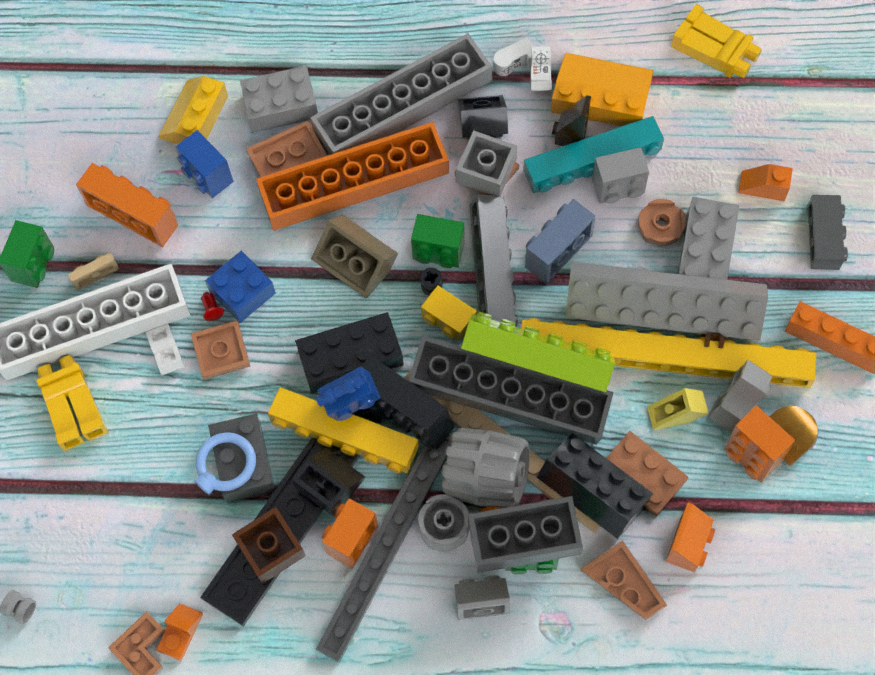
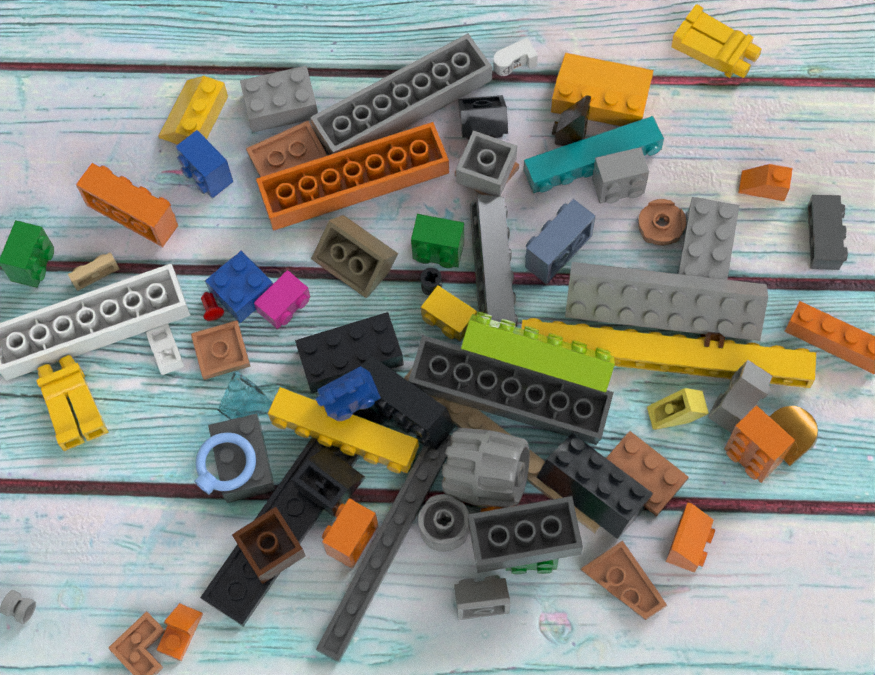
(243, 398): none -> clear light blue slope
(282, 300): none -> dark pink brick
(540, 68): white leg -> none

